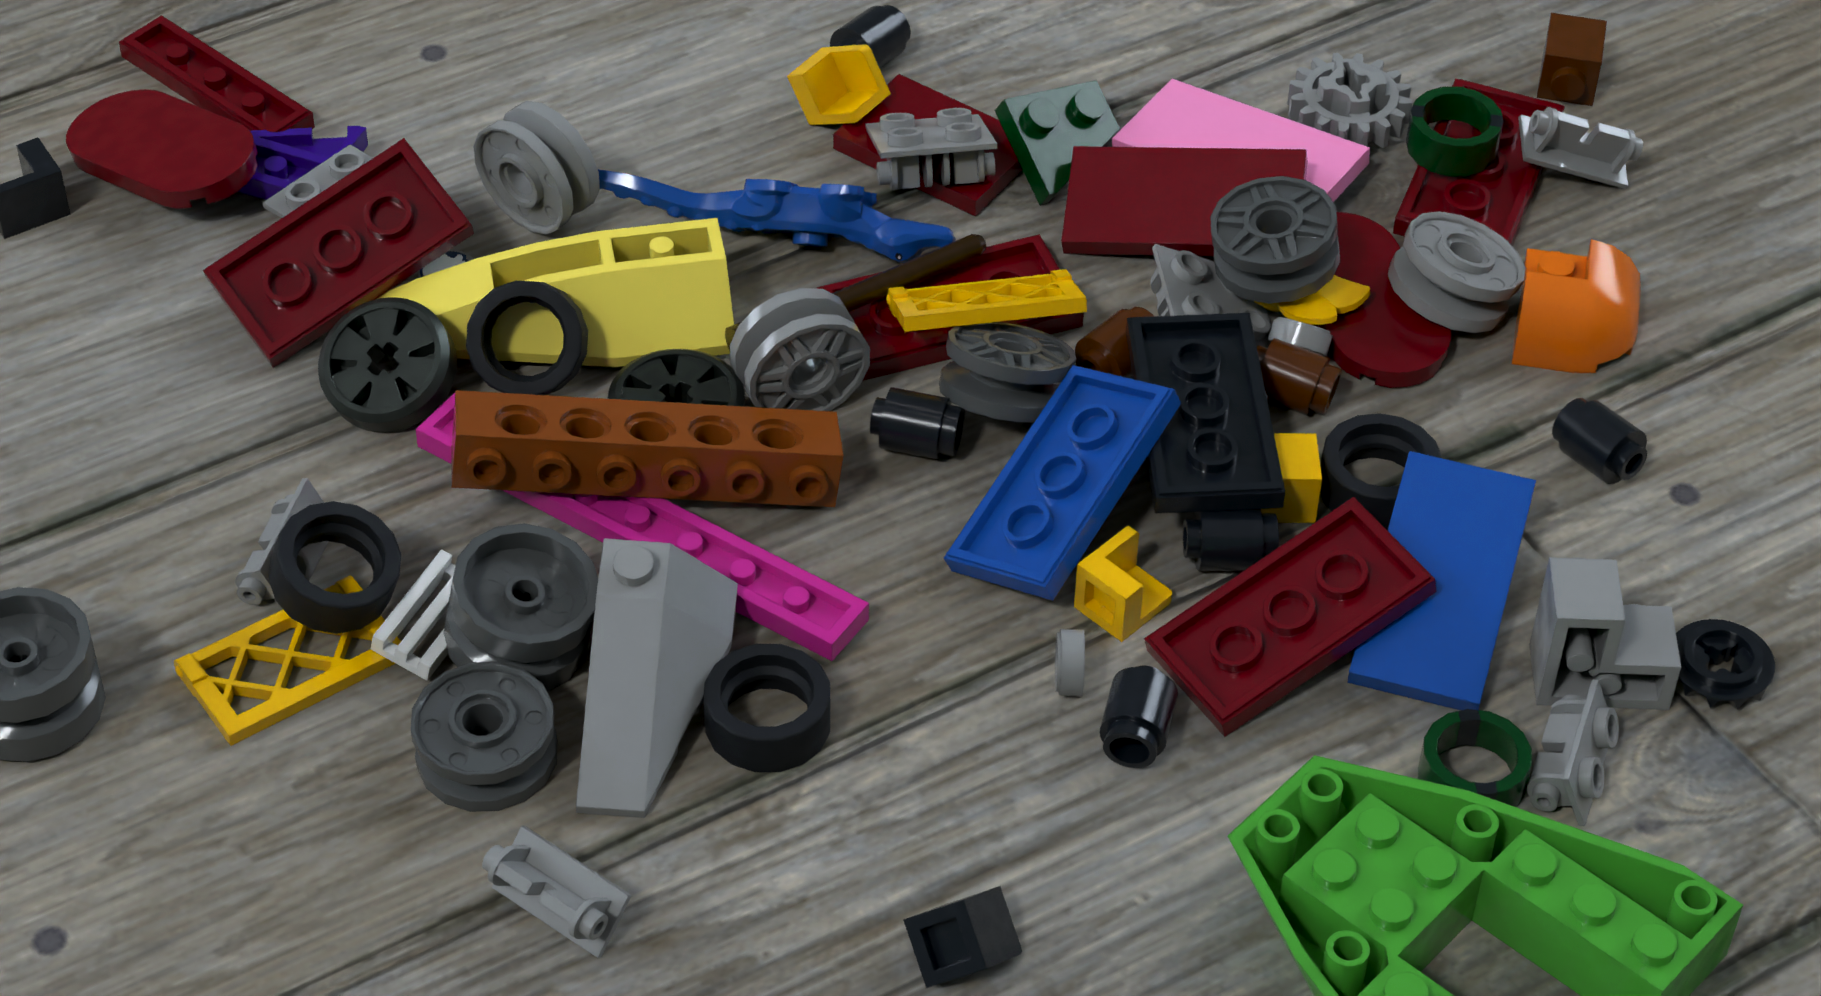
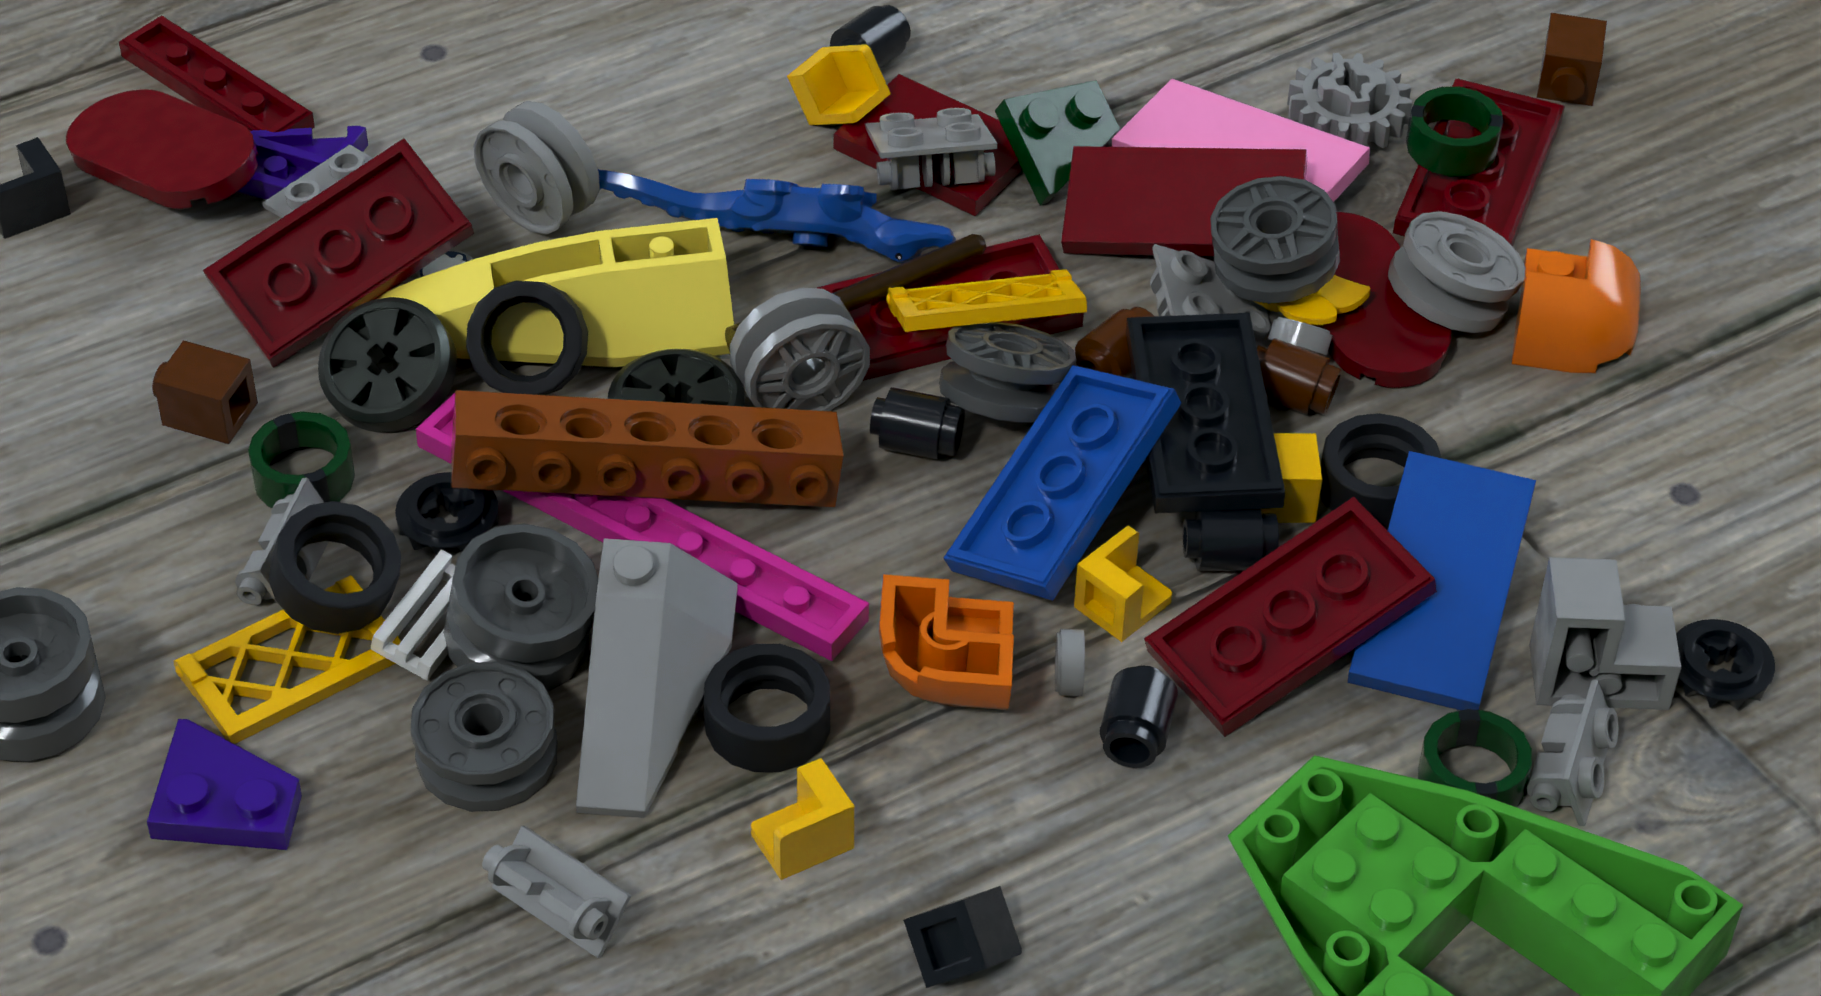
(205, 391): none -> reddish brown brick
(221, 794): none -> dark purple wing
(298, 431): none -> dark green piece
(419, 510): none -> black gear
(812, 828): none -> yellow panel
(946, 645): none -> orange brick
(1564, 145): light grey hinge -> none
(1600, 440): black brick -> none

